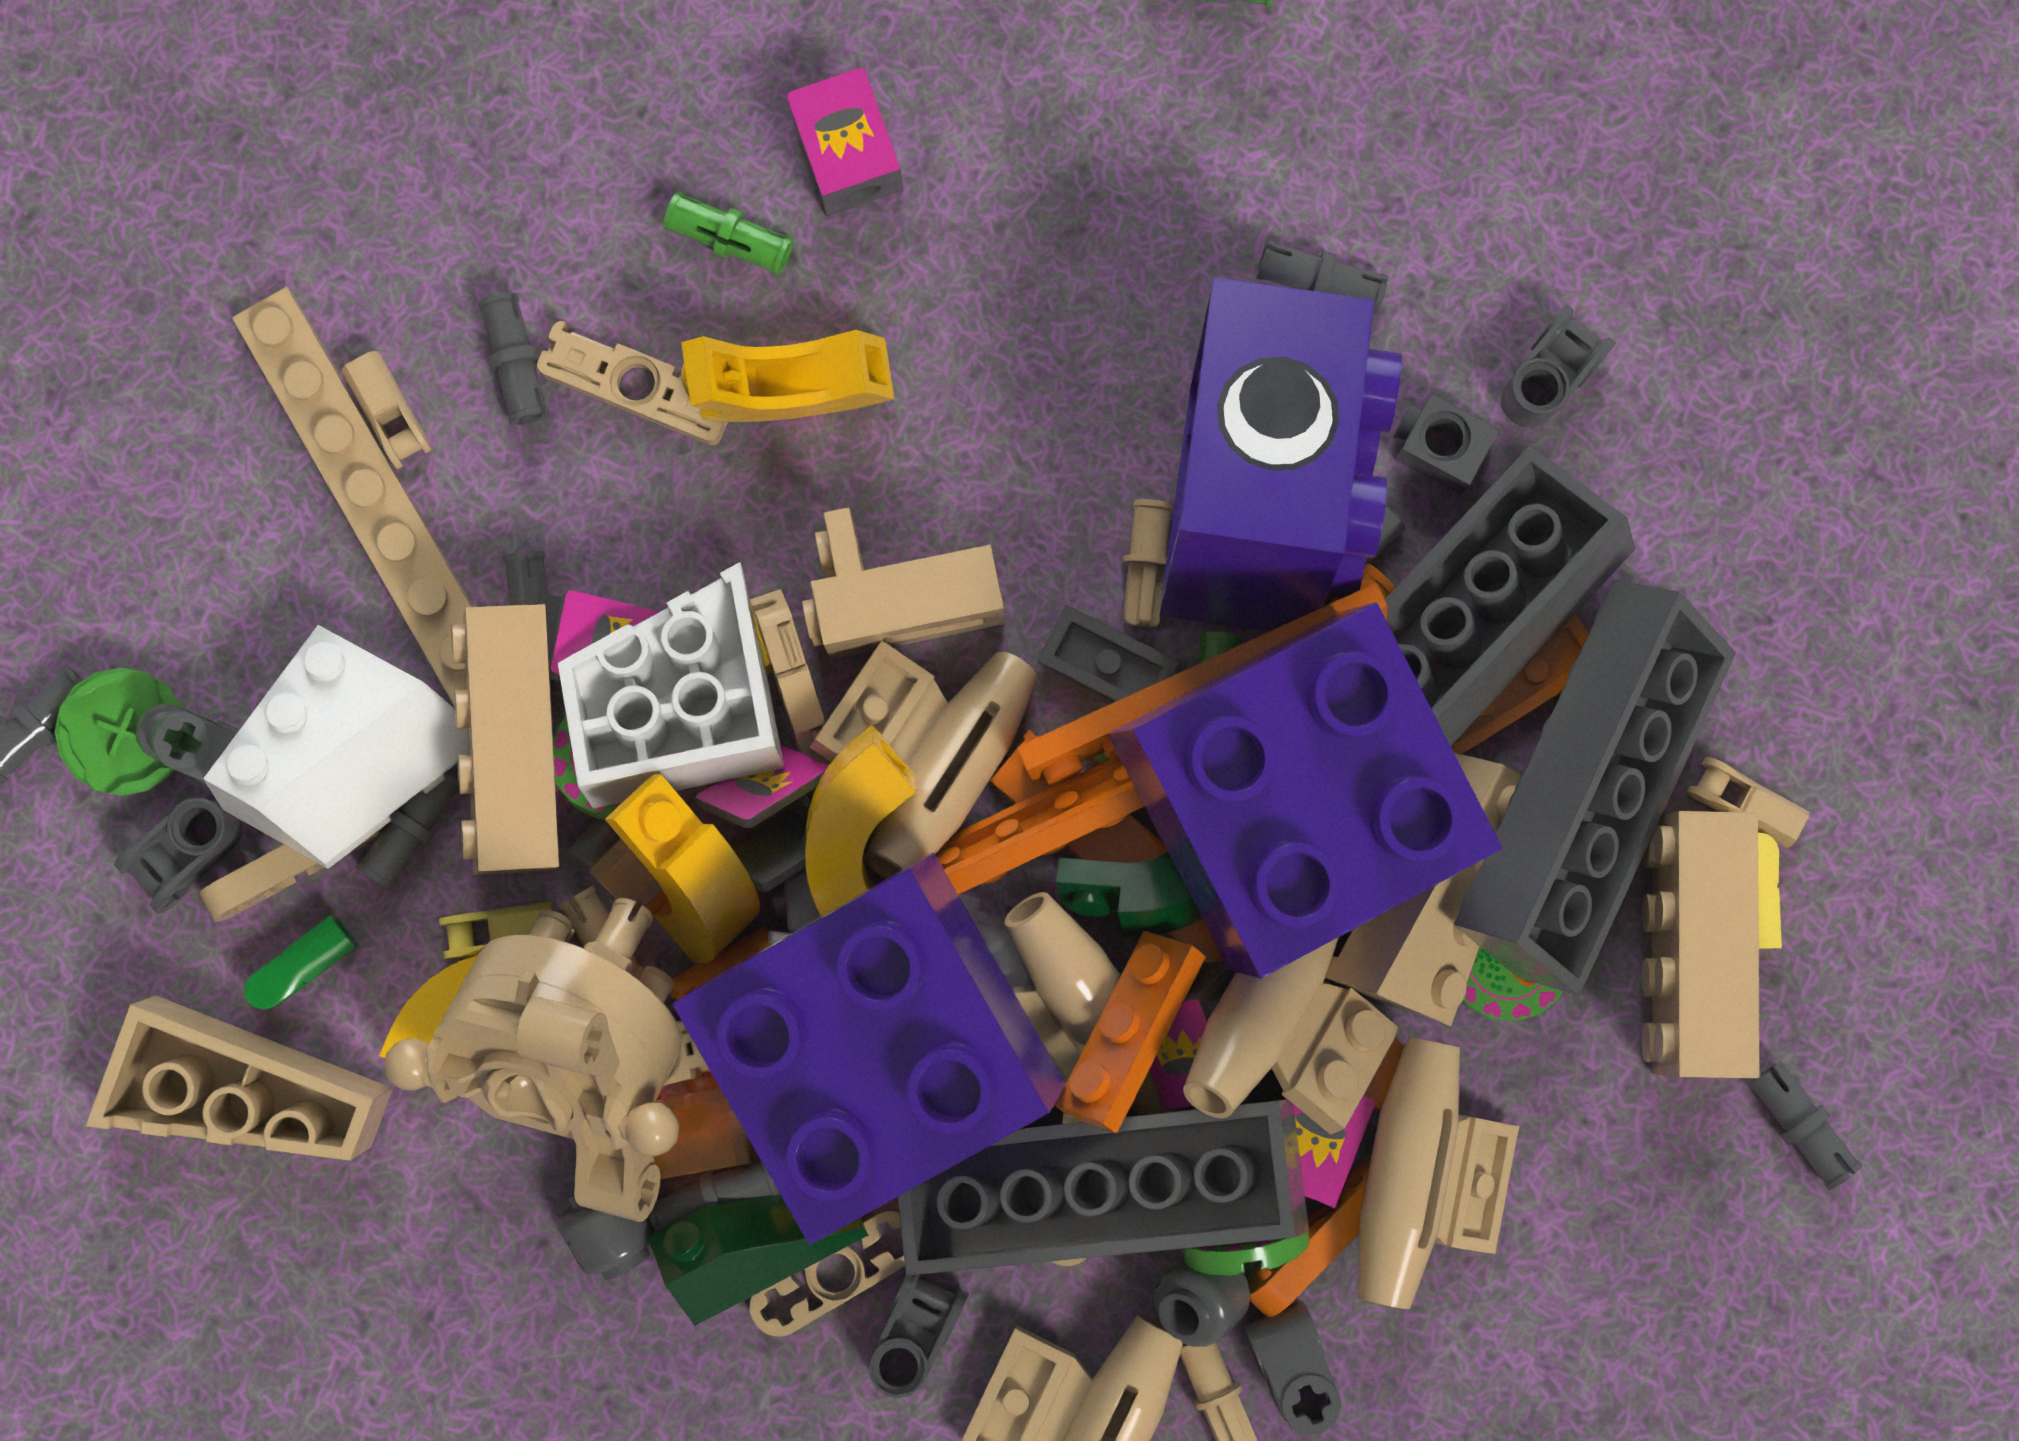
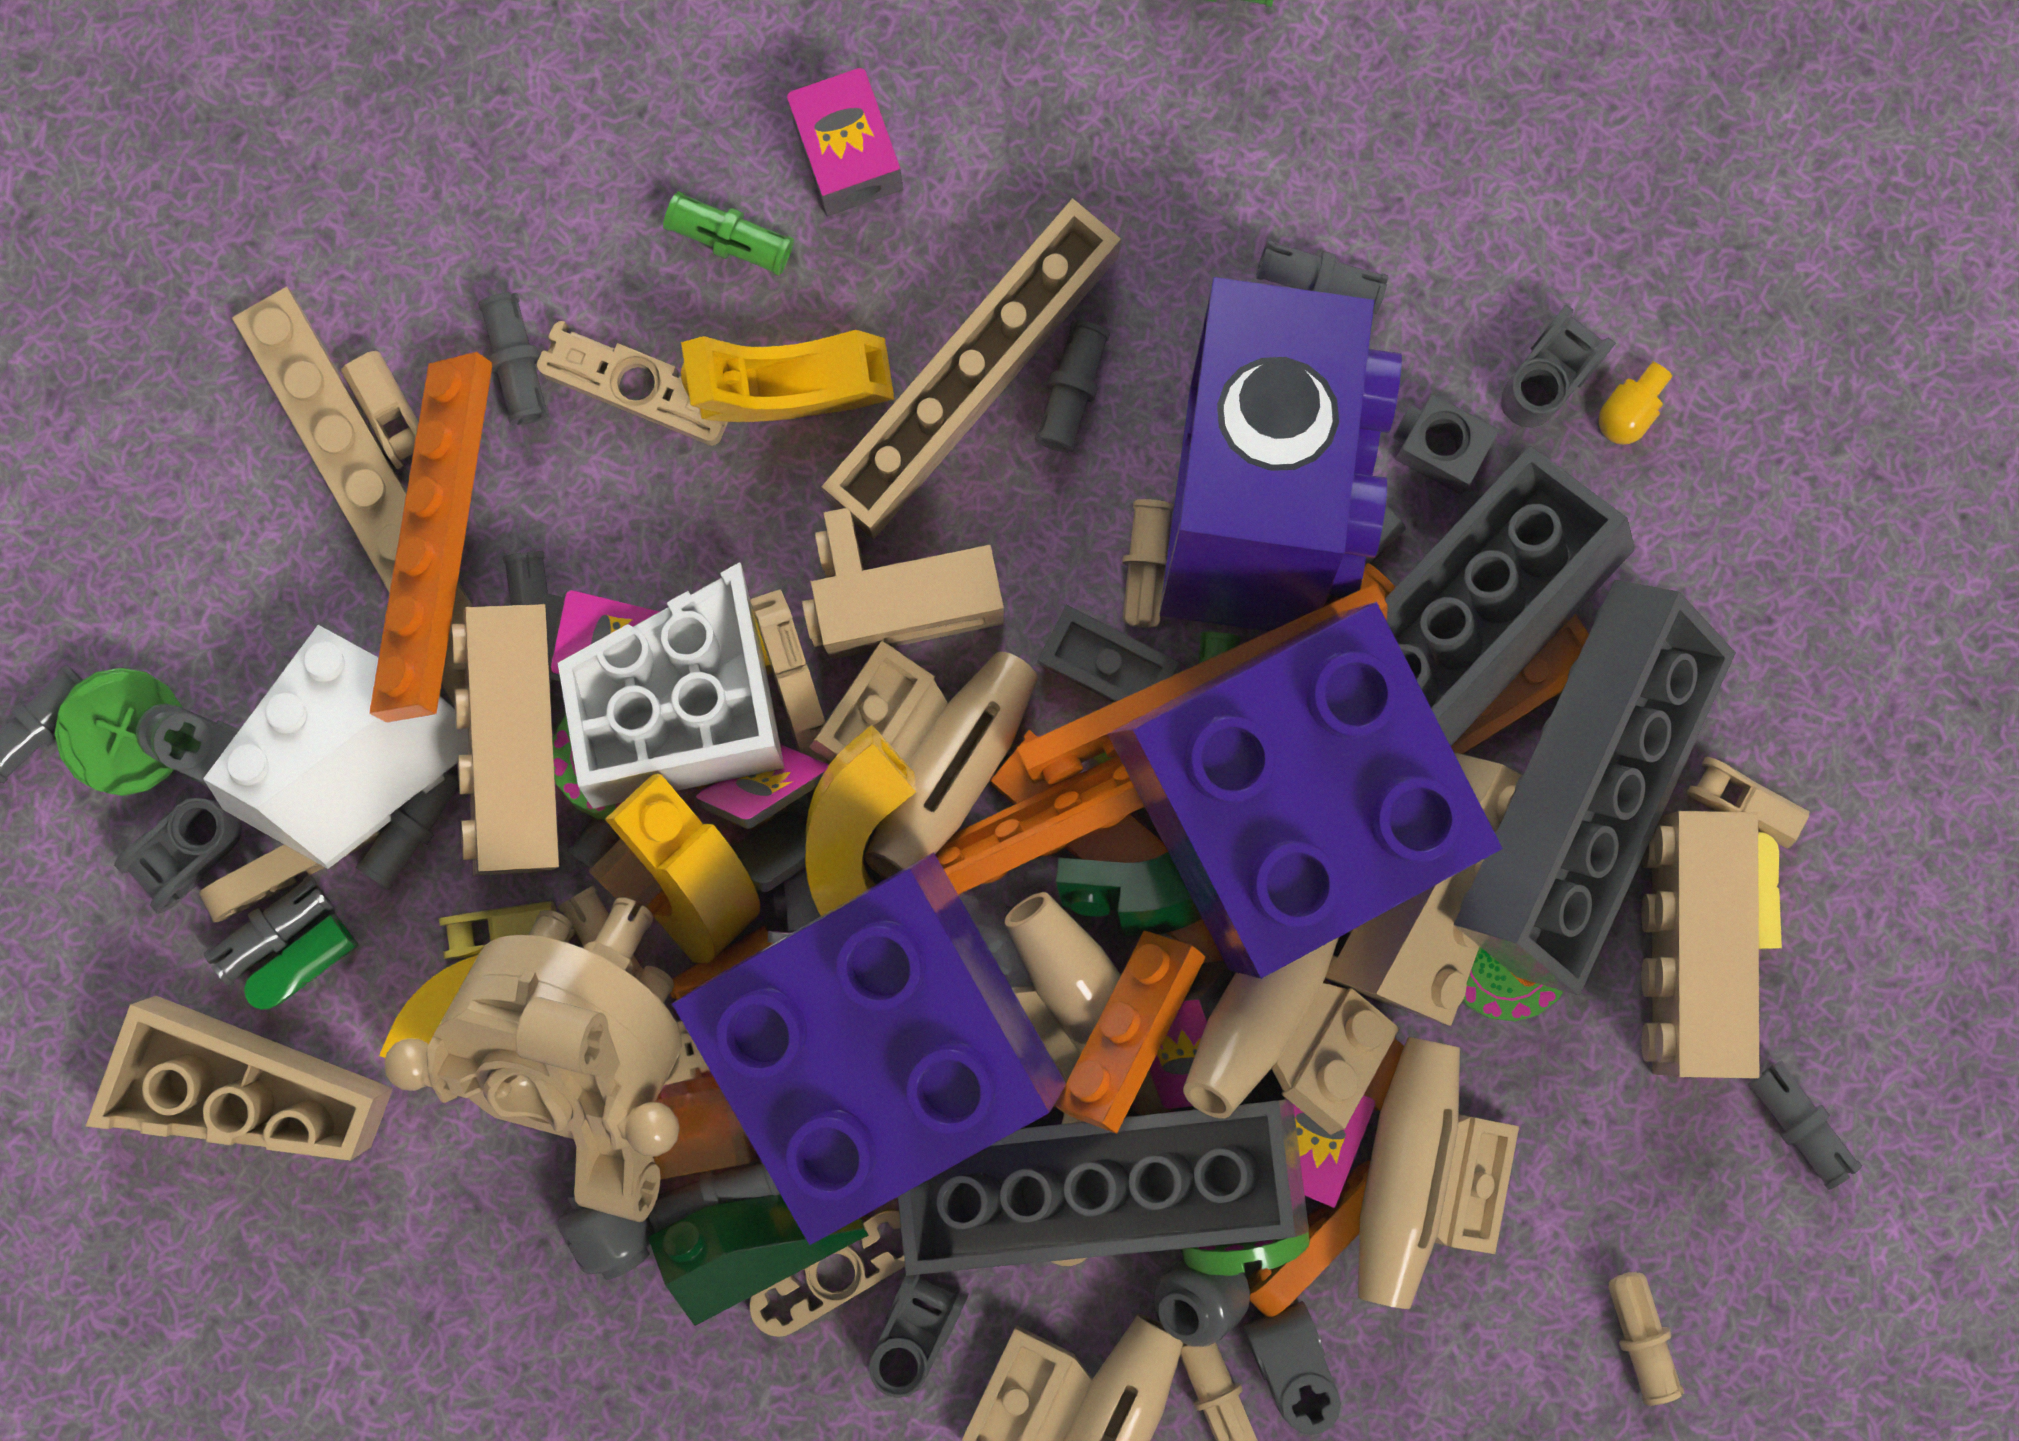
(268, 930): none -> dark grey pin
(431, 539): none -> orange plate
(973, 368): none -> tan brick
(1072, 386): none -> dark grey pin
(1634, 406): none -> yellow cylinder
(1645, 1339): none -> tan axle

